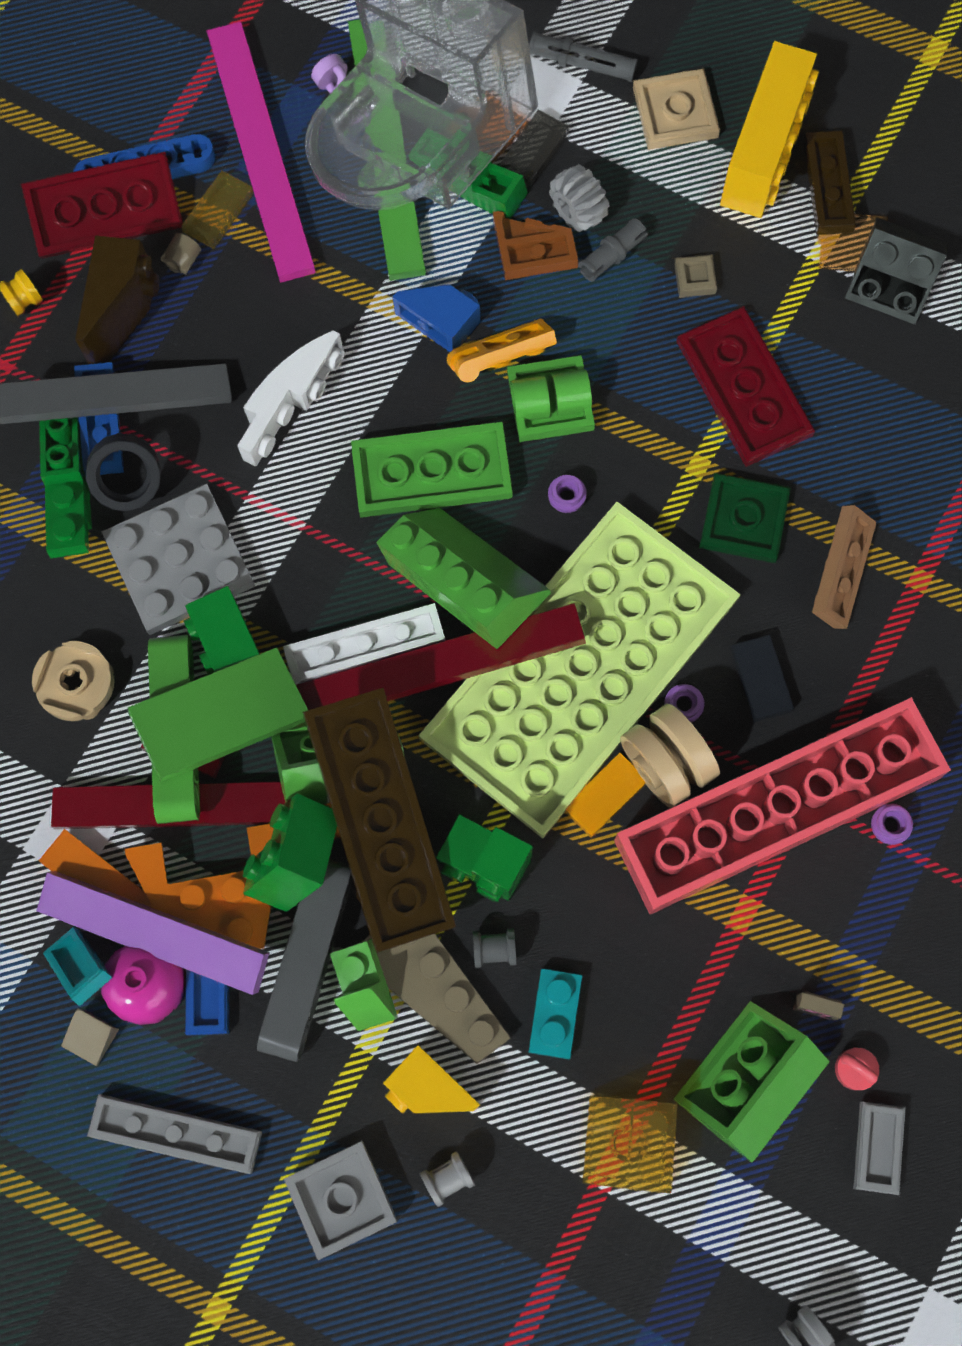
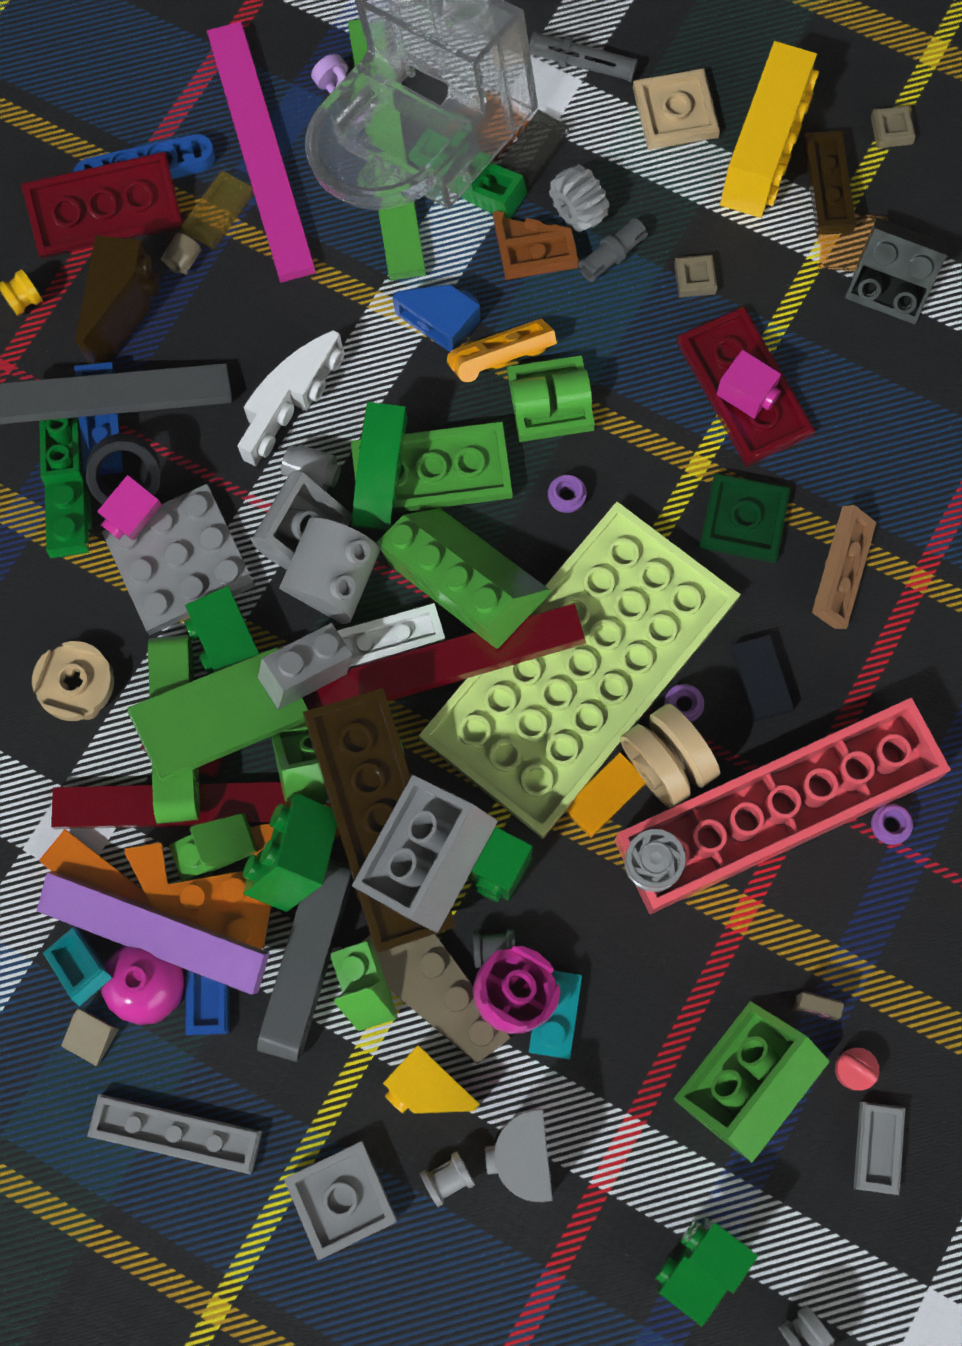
(128, 509): none -> dark pink brick
(213, 846): none -> bright green slope
(289, 514): none -> light grey brick
(304, 666): none -> light grey brick
(317, 465): none -> light grey brick
(330, 568): none -> light grey brick
(379, 466): none -> green slope
(425, 853): none -> light grey slope
(516, 990): none -> dark pink cylinder
(522, 1157): none -> light grey brick
(630, 1144): clear yellow slope -> none
(654, 860): none -> light grey wheel
(704, 1269): none -> green brick
(749, 385): none -> dark pink brick
(893, 126): none -> dark tan tile

